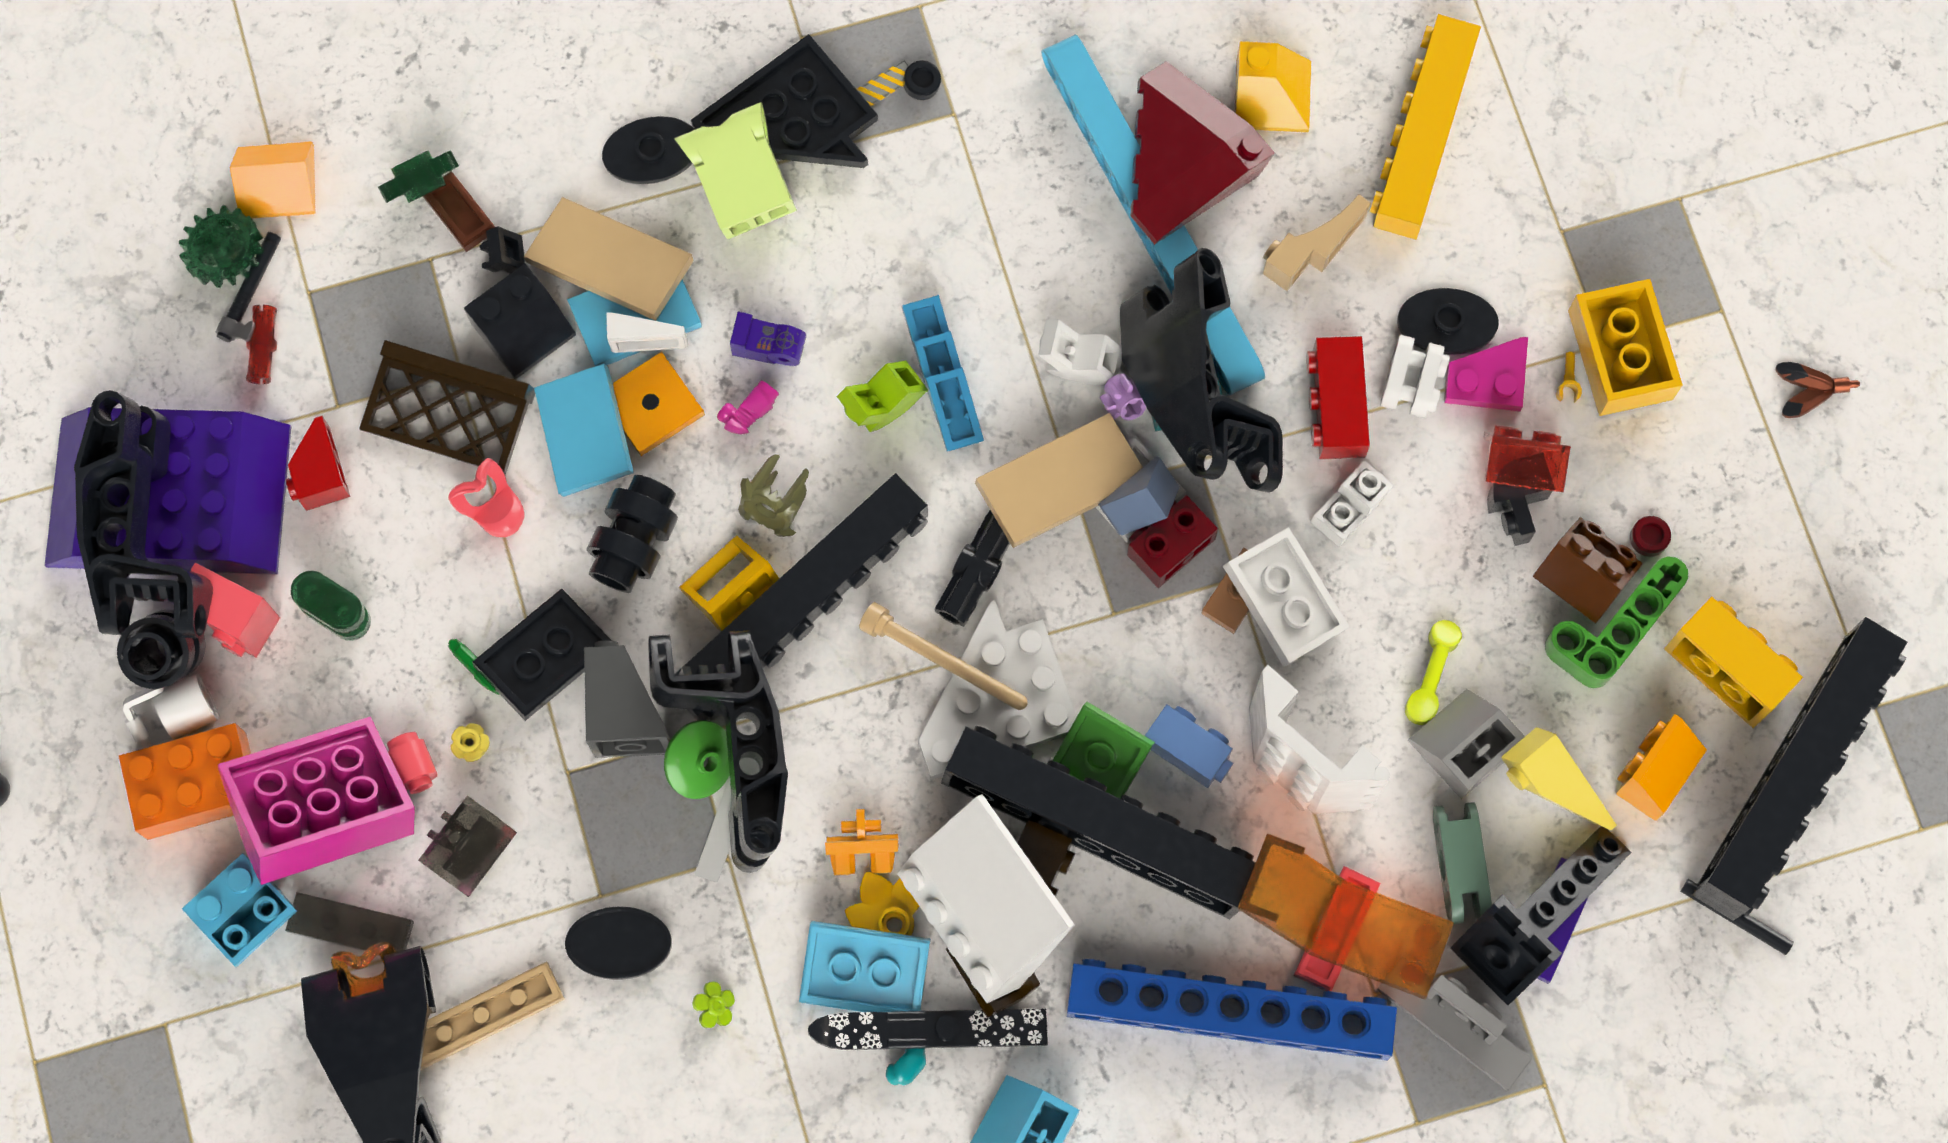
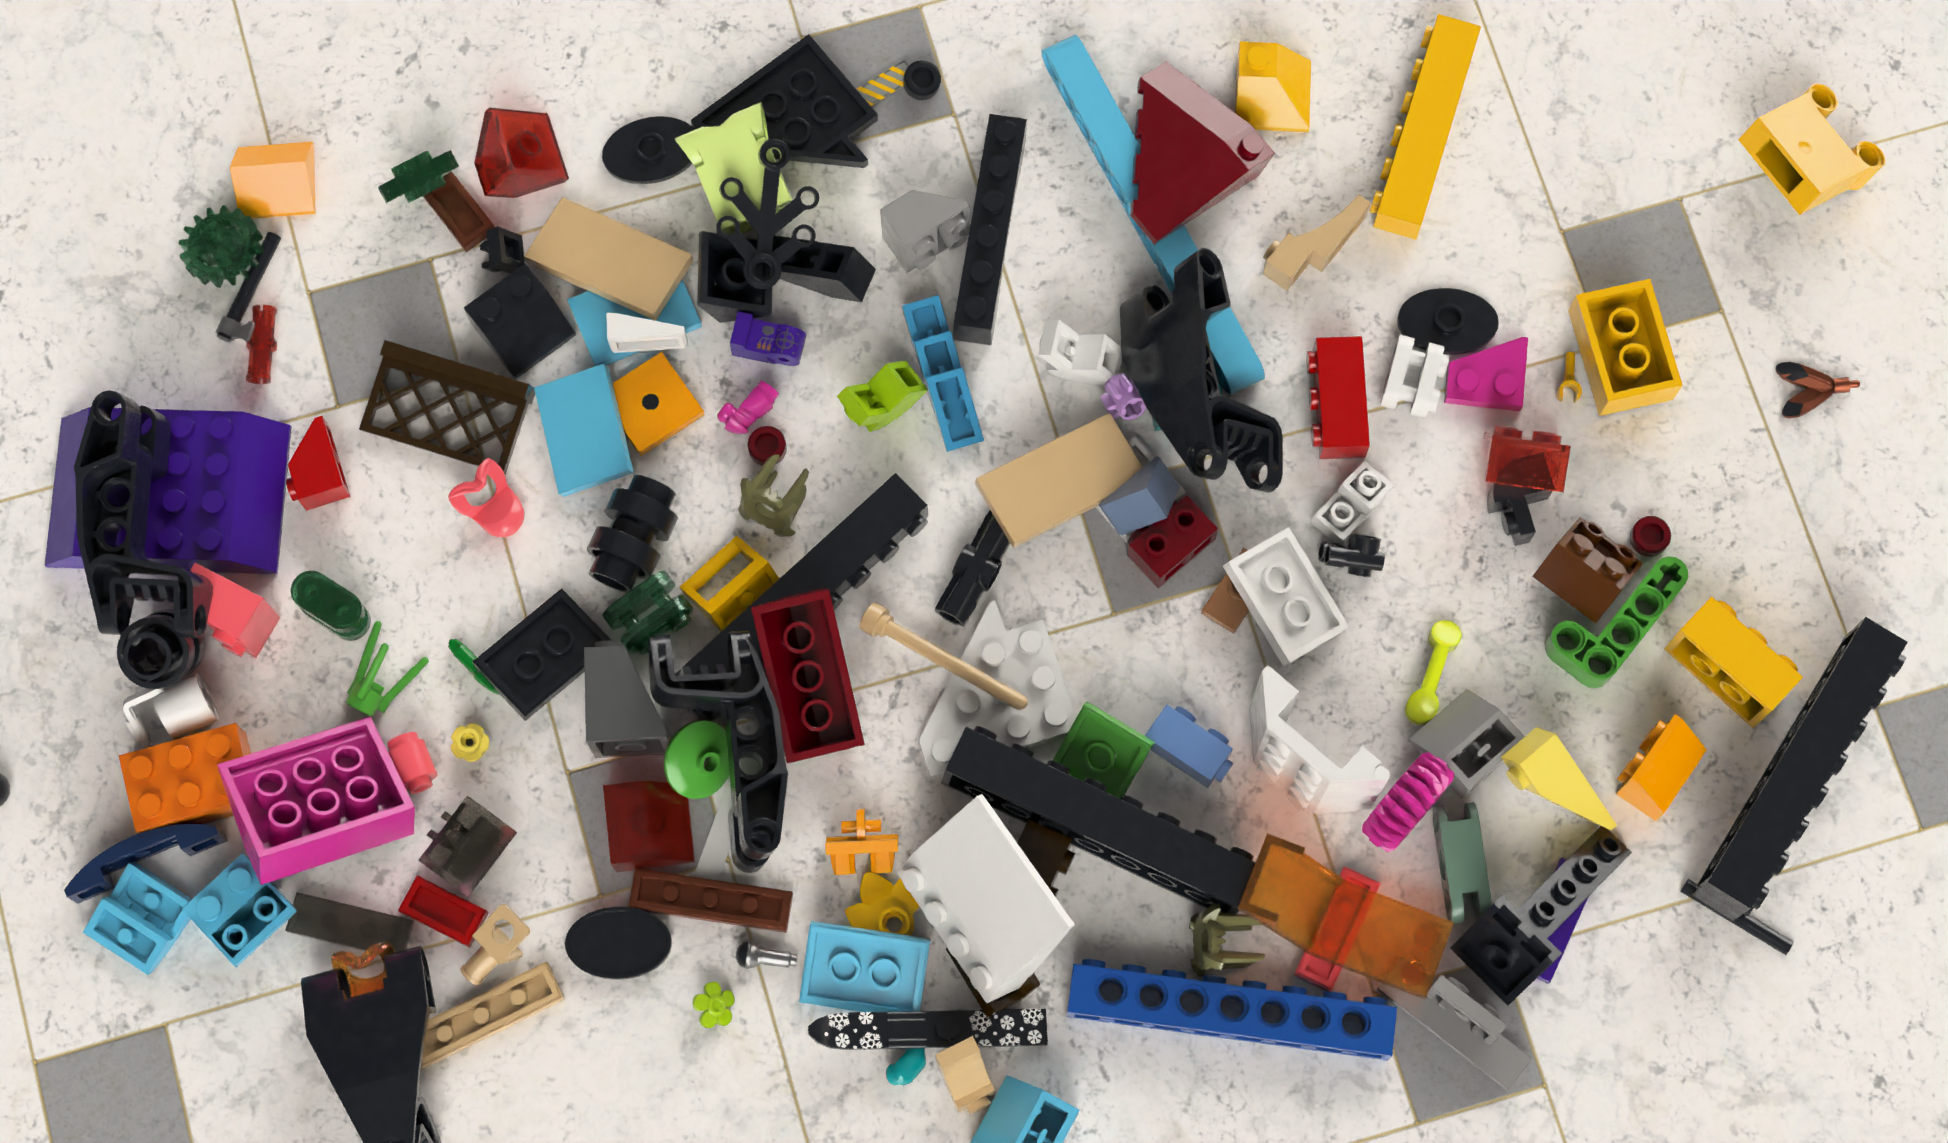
(96, 875): none -> dark blue slope
(140, 918): none -> medium azure slope
(365, 693): none -> bright green plant
(443, 911): none -> red tile
(495, 945): none -> tan bracket
(517, 153): none -> clear red slope
(647, 825): none -> clear red slope
(671, 614): none -> clear green brick
(711, 900): none -> copper tile
(722, 282): none -> black slope
(751, 955): none -> flat silver piece
(766, 221): none -> black plant
(766, 442): none -> dark red tile
(808, 674): none -> dark red slope
(827, 269): none -> black slope
(923, 226): none -> light grey slope
(965, 1076): none -> tan slope
(989, 229): none -> black arch
(1207, 933): none -> olive piece
(1359, 556): none -> black plate
(1407, 801): none -> dark pink gear
(1805, 152): none -> yellow piece

